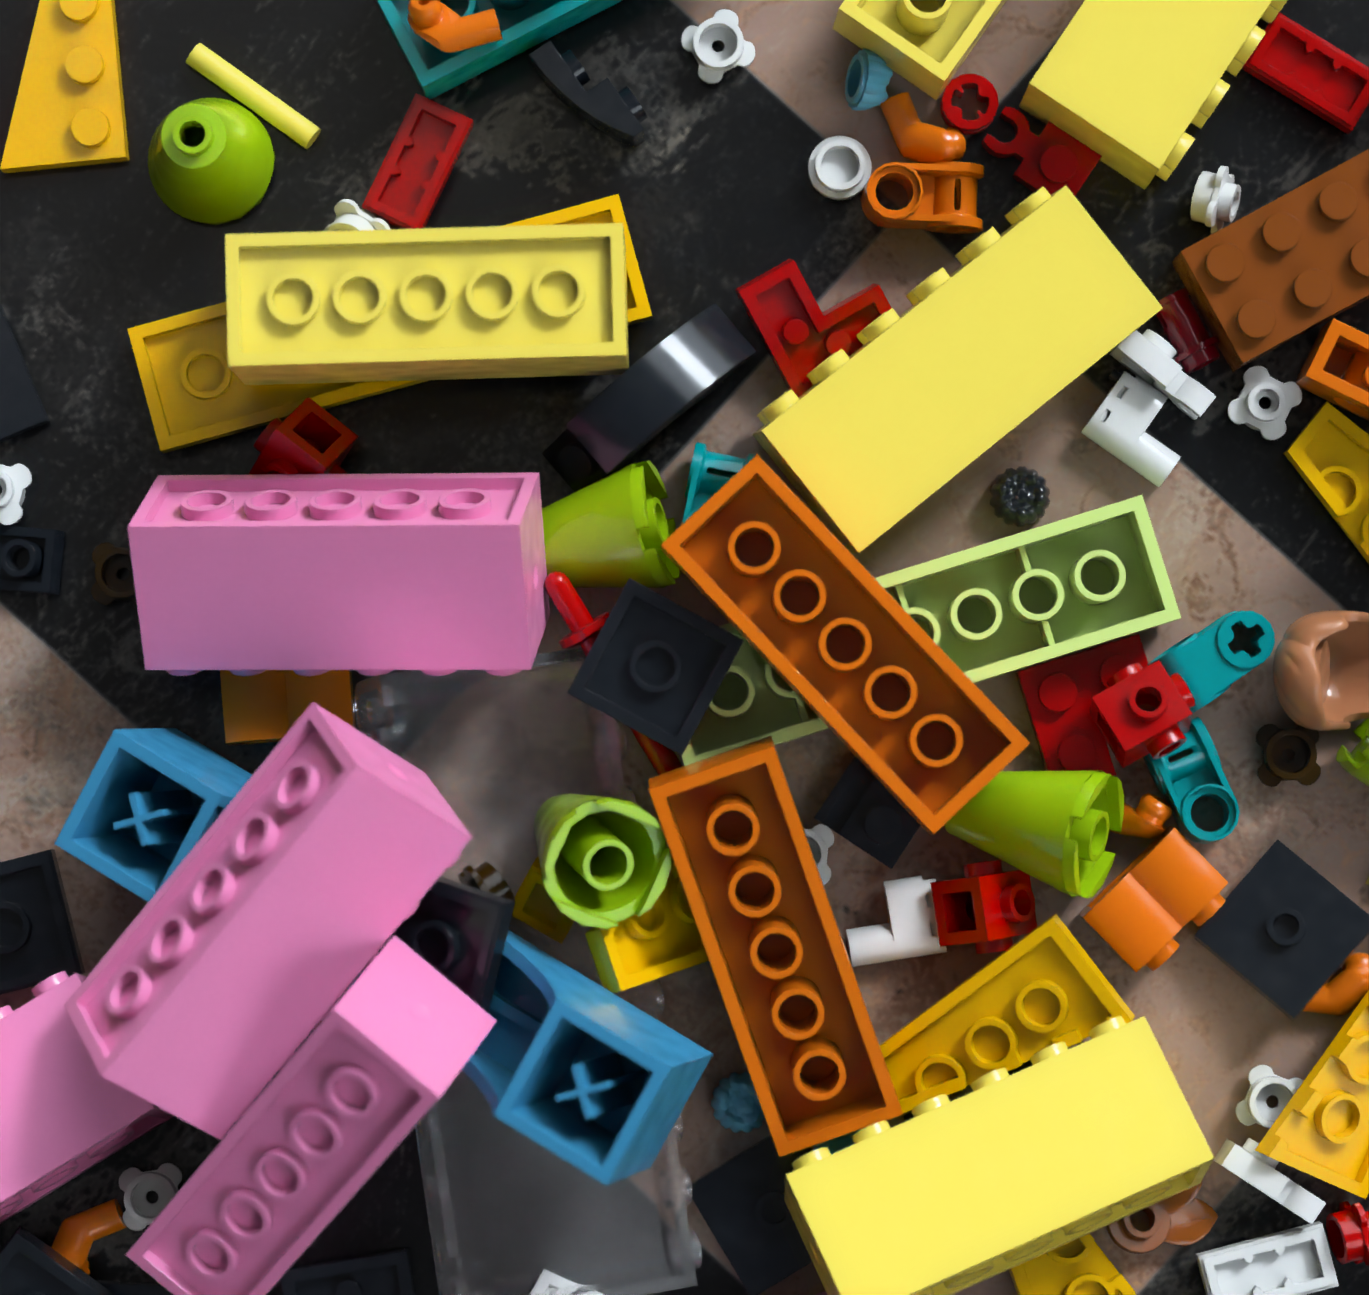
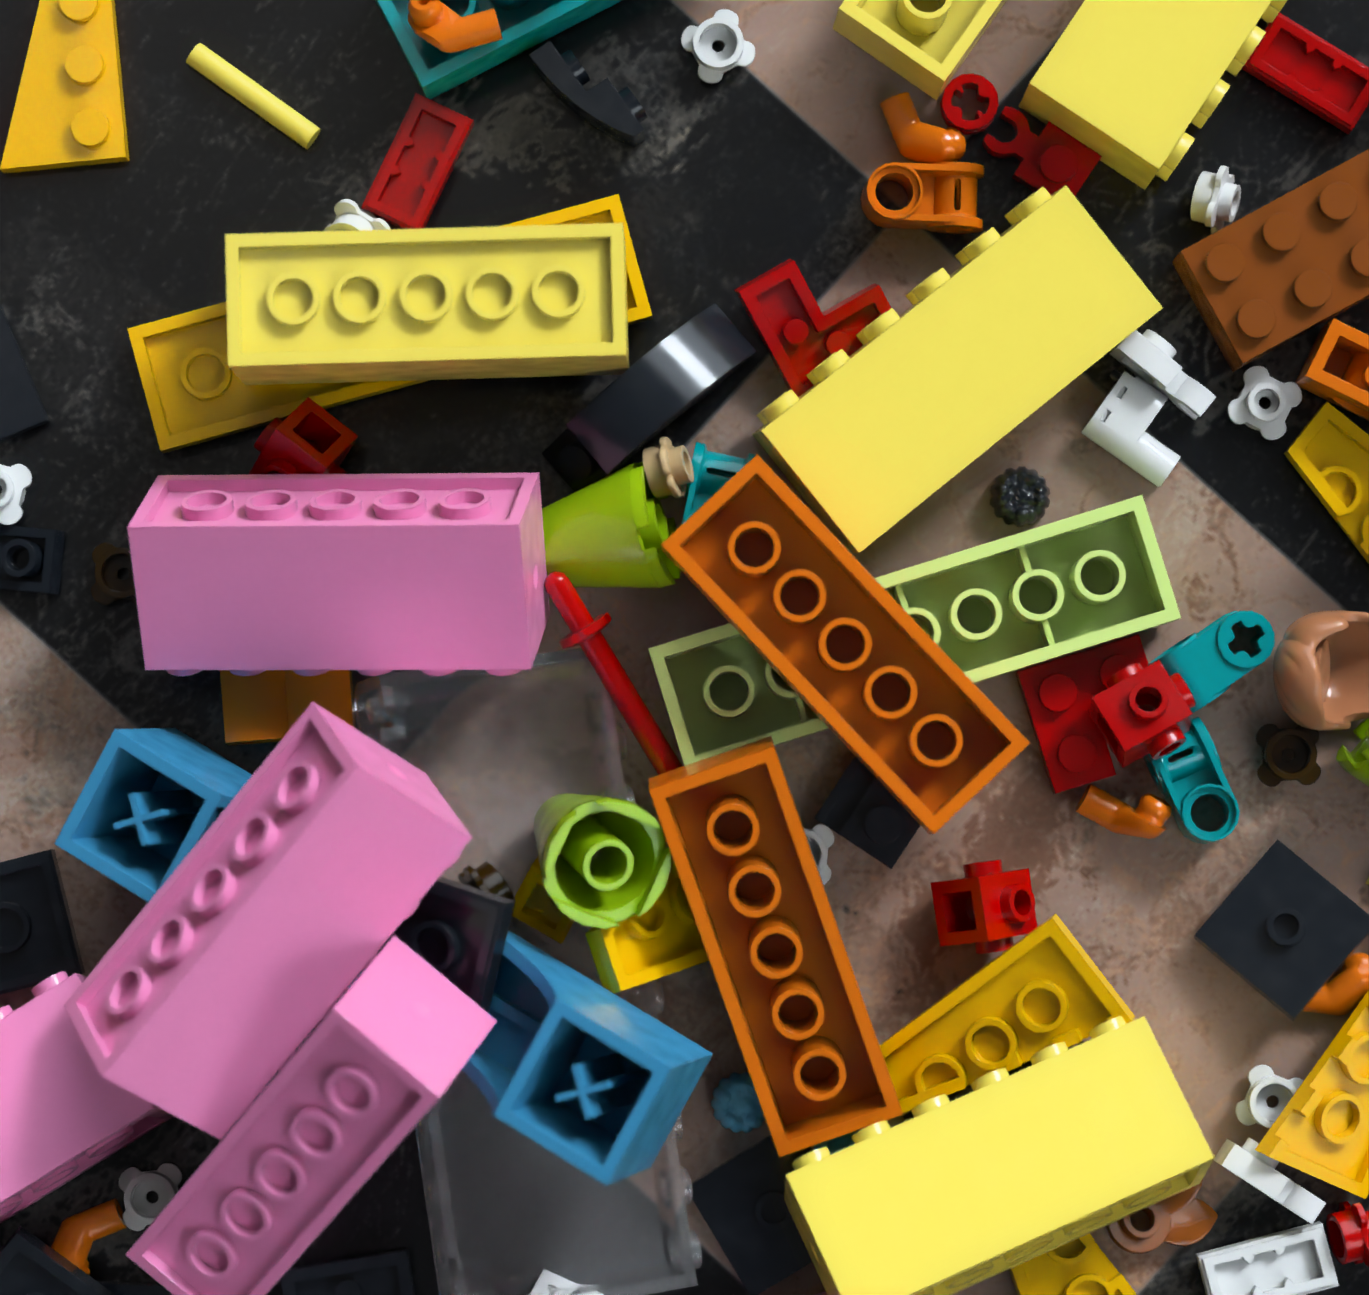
(211, 160): lime cone -> none
(655, 666): black plate -> none
(667, 468): none -> tan plate
(839, 167): white plate -> none
(867, 80): medium azure piece -> none
(910, 927): white piece -> none
(1047, 825): lime cone -> none
(1155, 900): orange brick -> none
(1186, 332): dark red pin -> none

